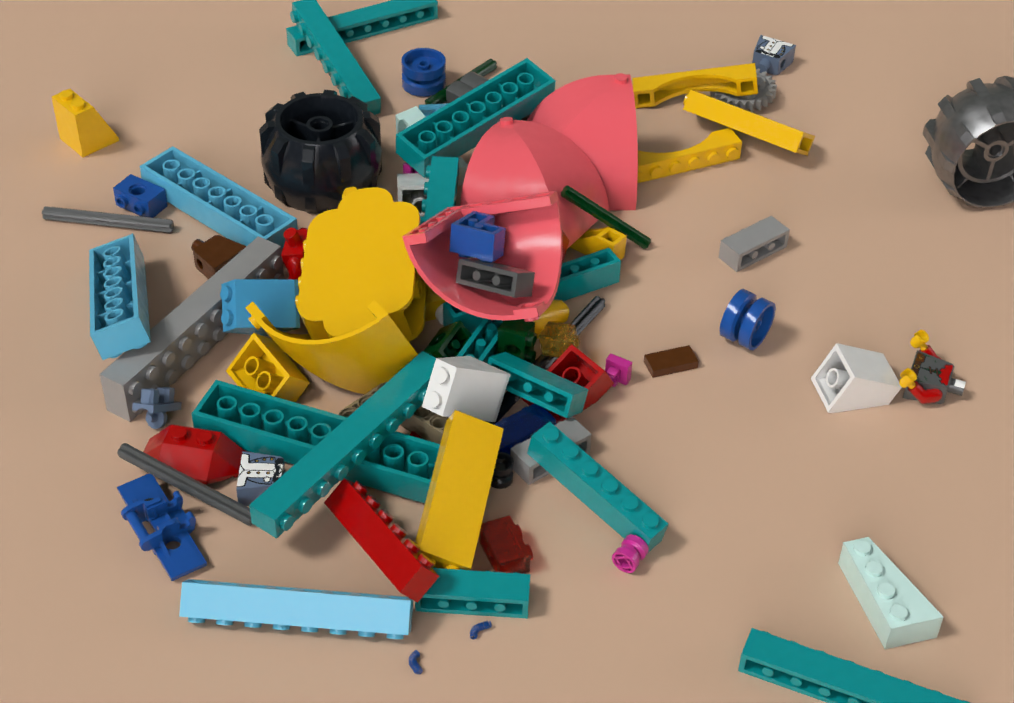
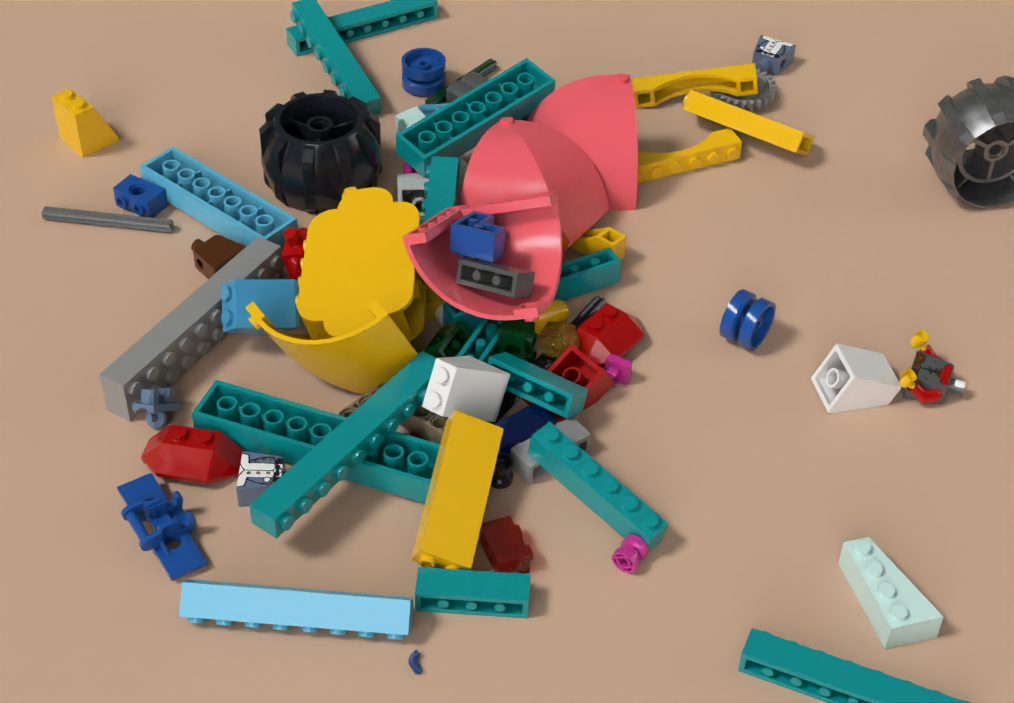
(118, 297): medium azure brick -> none
(185, 483): dark grey axle -> none
(267, 369): yellow slope -> none
(382, 540): red brick -> none
(474, 634): blue leg -> none
(605, 216): dark green axle -> none
(609, 332): none -> red wedge
(671, 361): reddish brown tile -> none
(753, 243): light grey brick -> none

